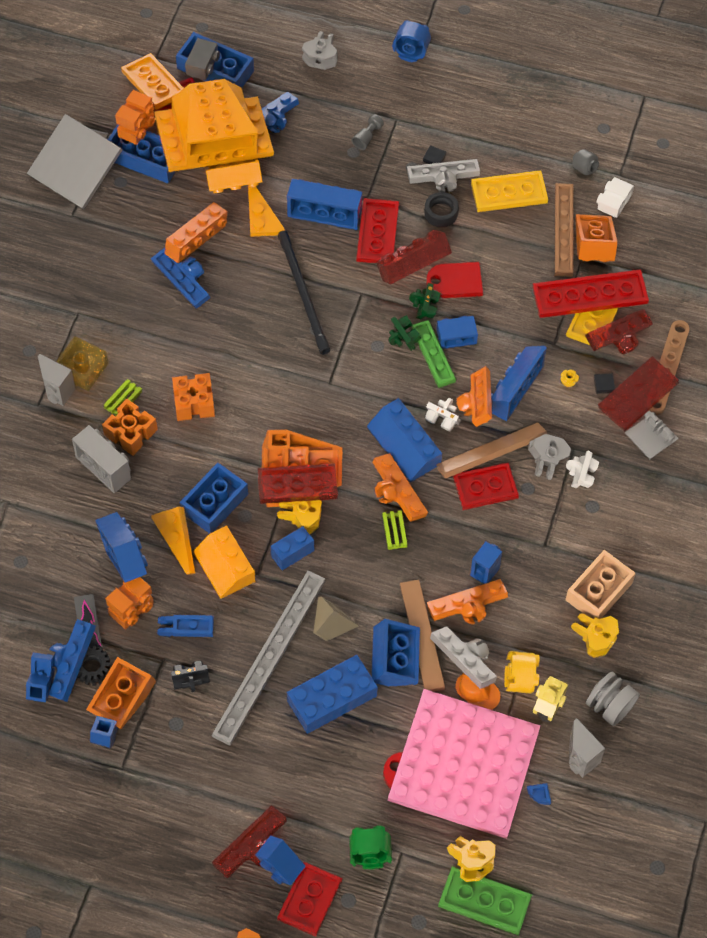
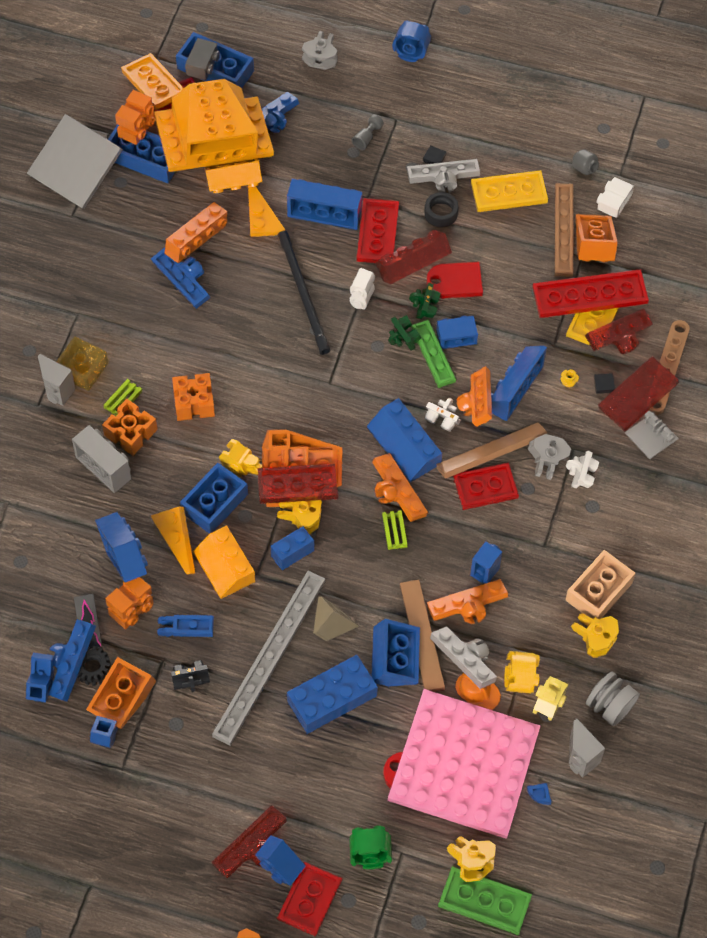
(239, 459): none -> yellow hinge
(362, 288): none -> white brick

